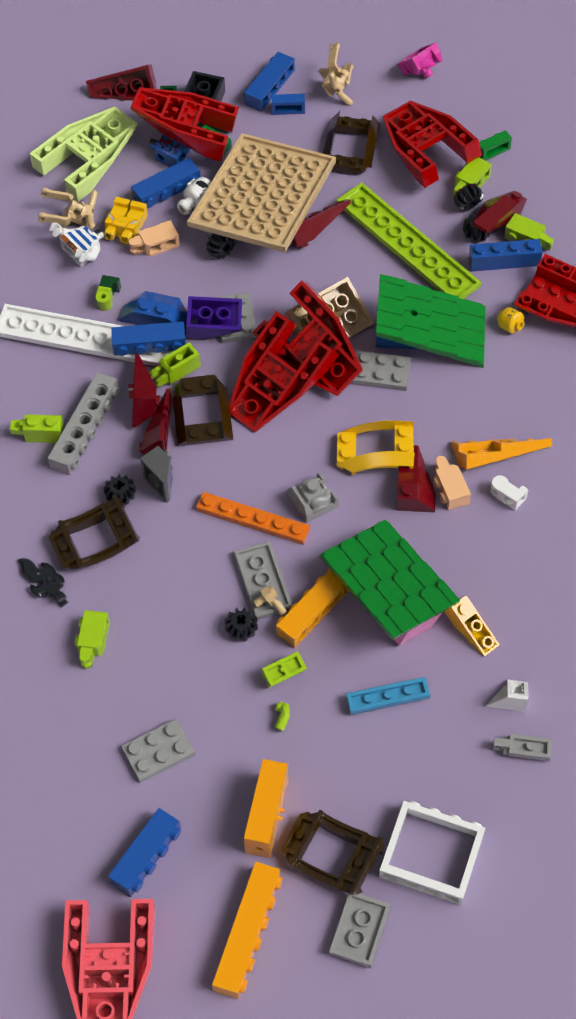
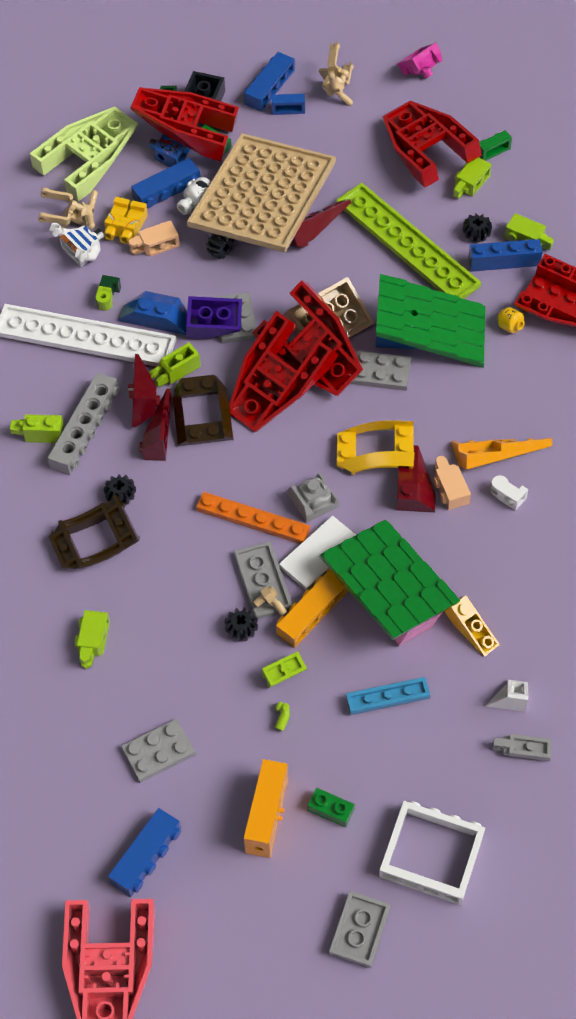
(47, 575): black piece -> none
(122, 84): dark red wedge -> none
(148, 338): blue brick -> none
(158, 471): dark grey slope -> none
(246, 930): light orange brick -> none
(304, 562): none -> white tile
(331, 807): none -> green piece
(357, 867): dark brown wedge -> none
(358, 126): dark brown wedge -> none
(468, 197): black gear -> none
(499, 211): dark red wedge -> none

